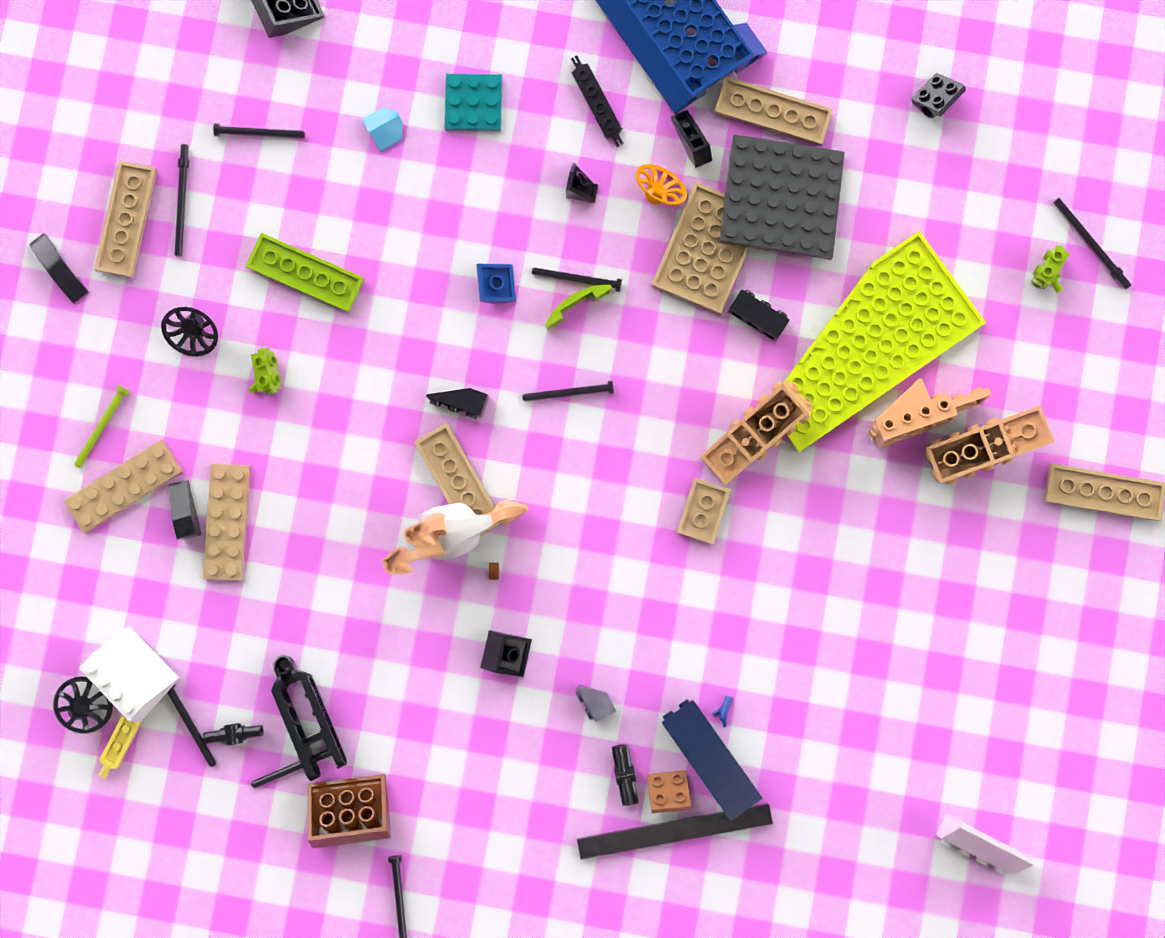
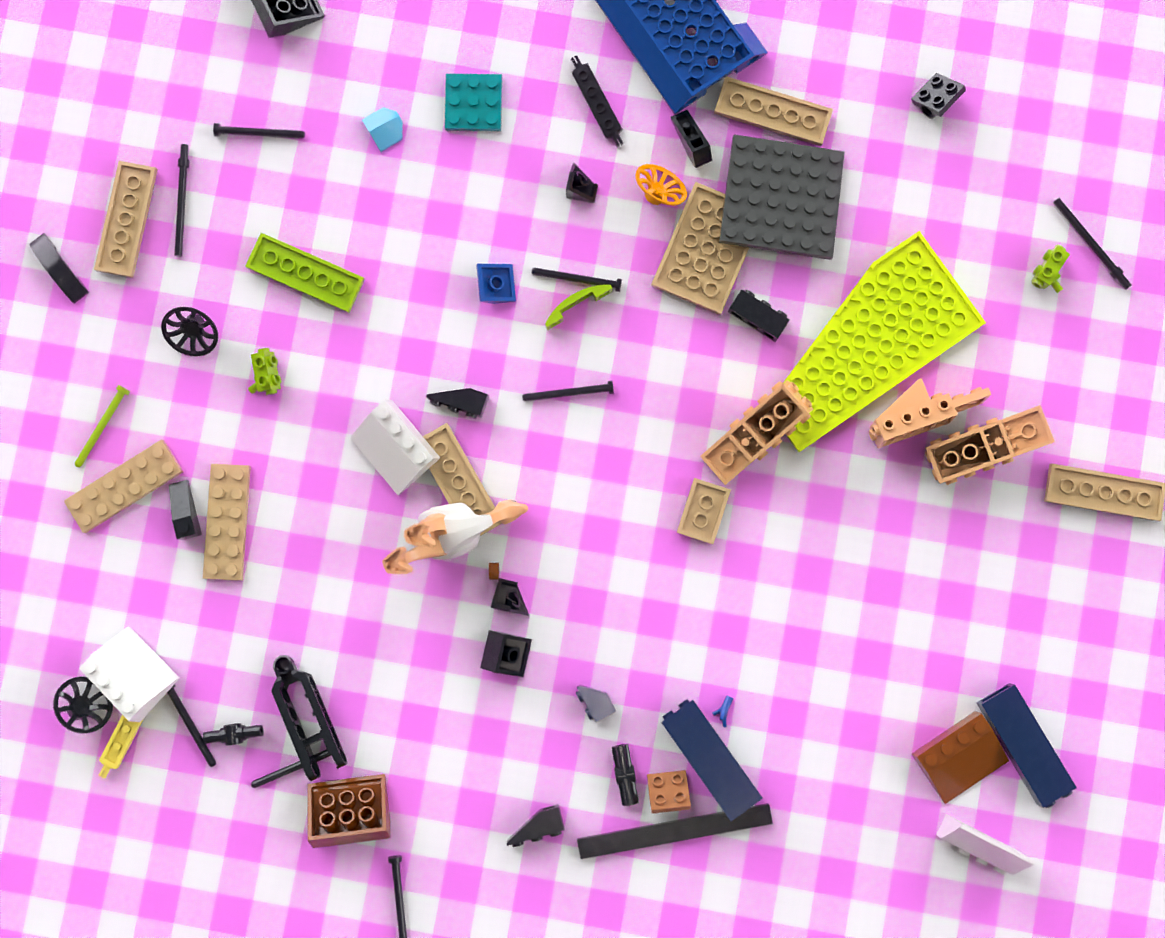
(394, 446): none -> white slope
(508, 598): none -> black slope
(542, 823): none -> black slope
(961, 756): none -> dark orange slope
(1026, 746): none -> dark blue brick

